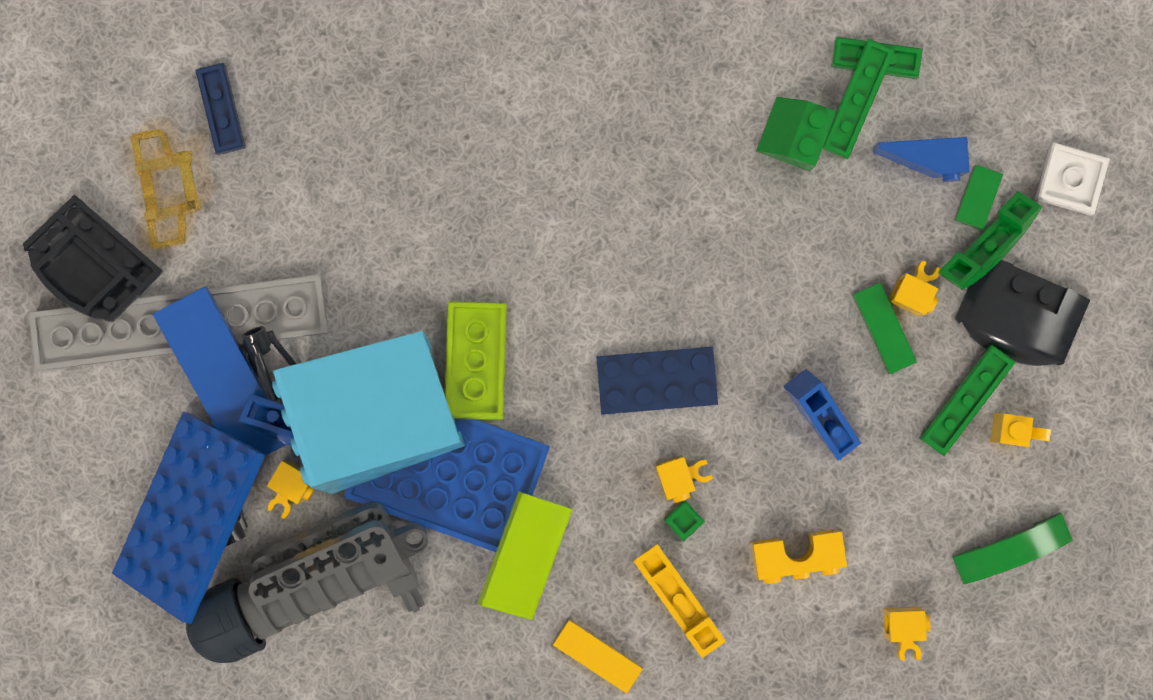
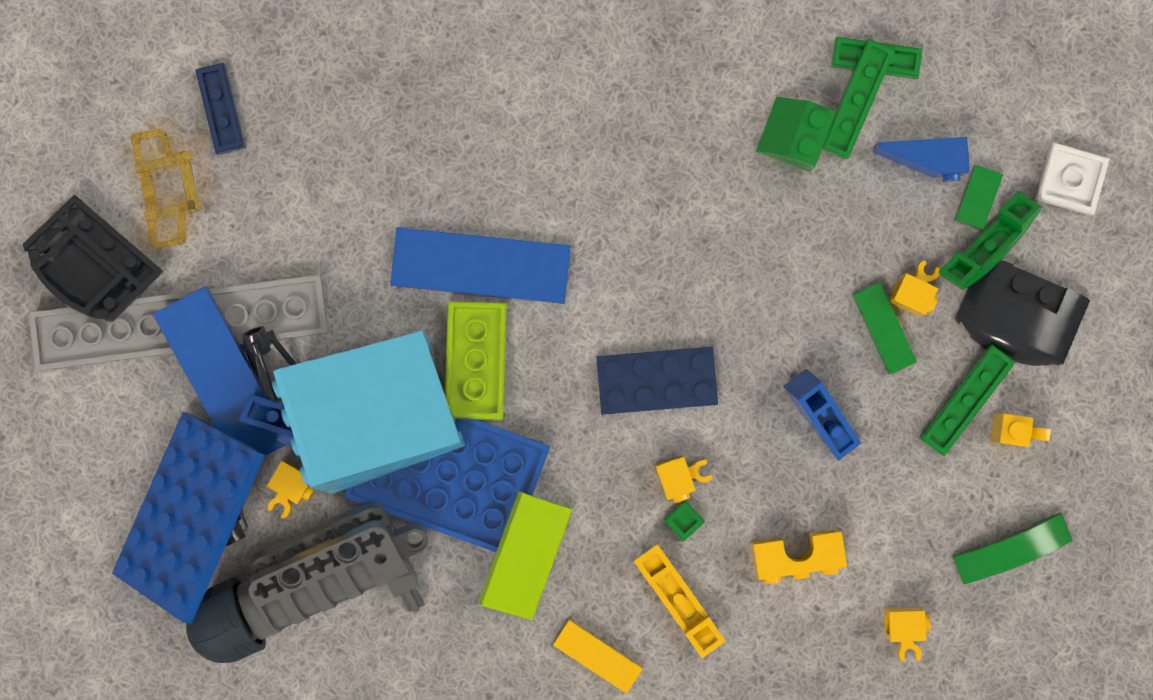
(480, 265): none -> blue tile

